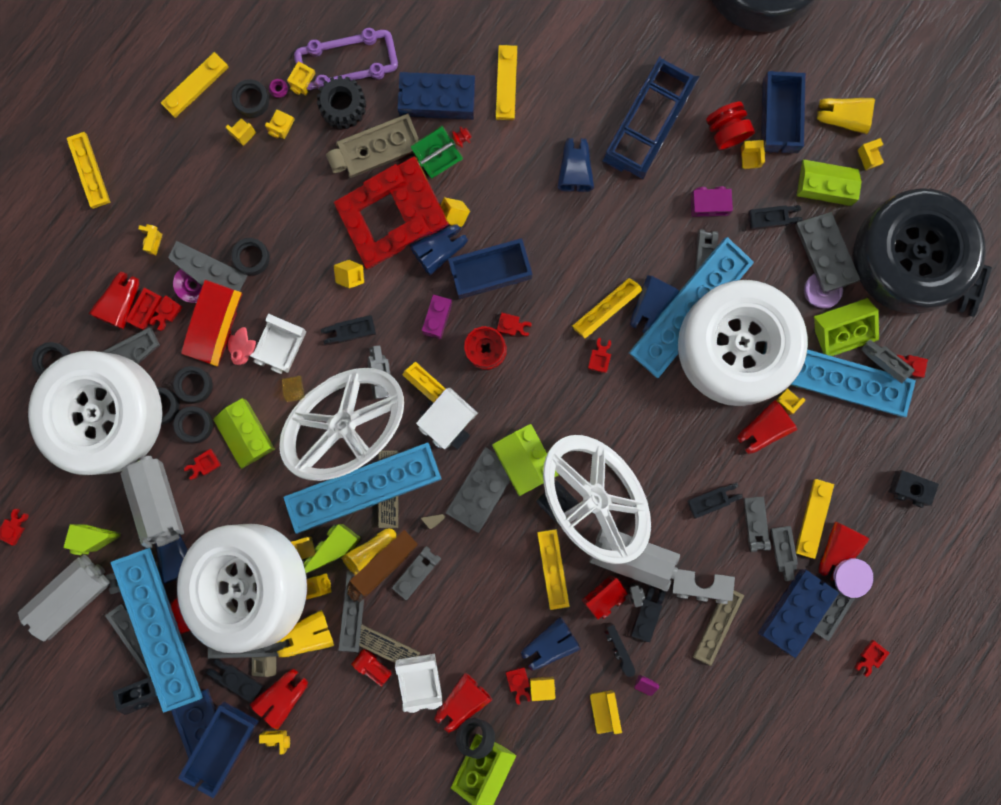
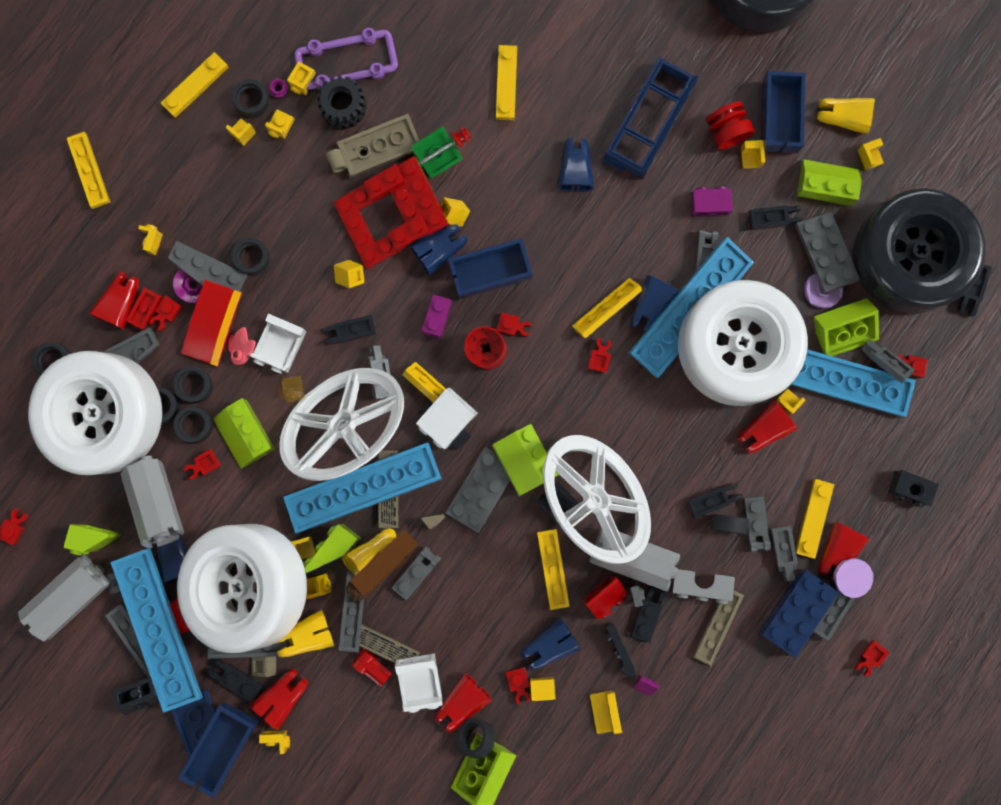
(436, 95): dark blue piece -> none
(729, 524): none -> black tyre

